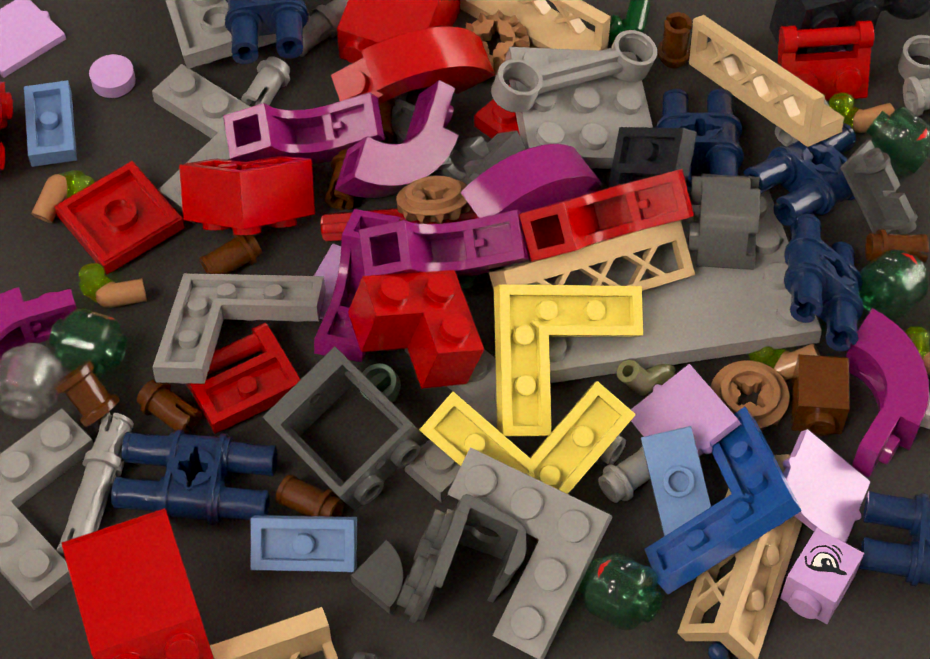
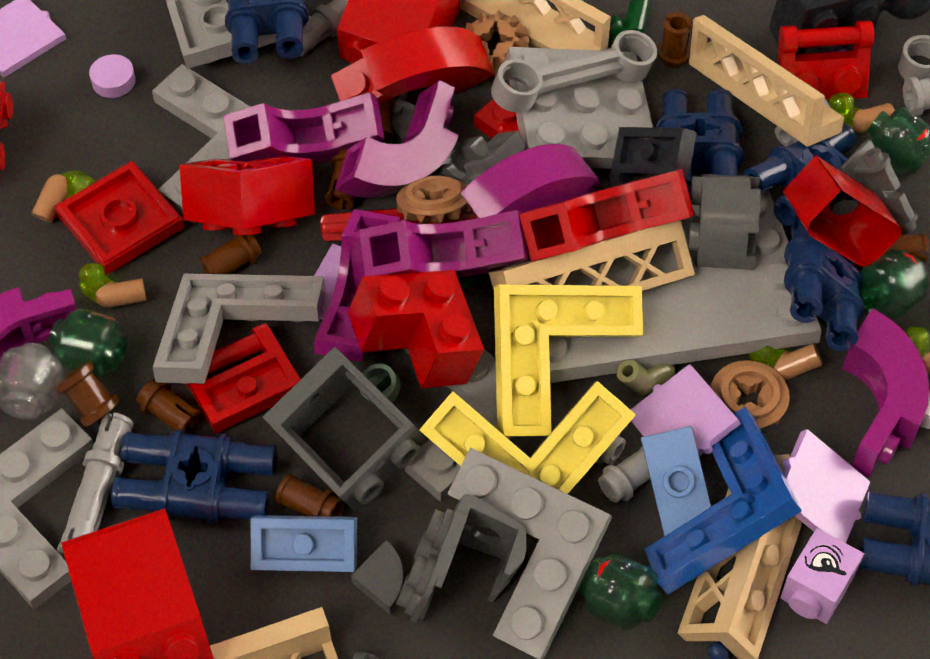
(50, 123): medium blue plate -> none
(271, 76): light grey pin -> none
(820, 394): reddish brown brick -> none
(856, 235): none -> red piece

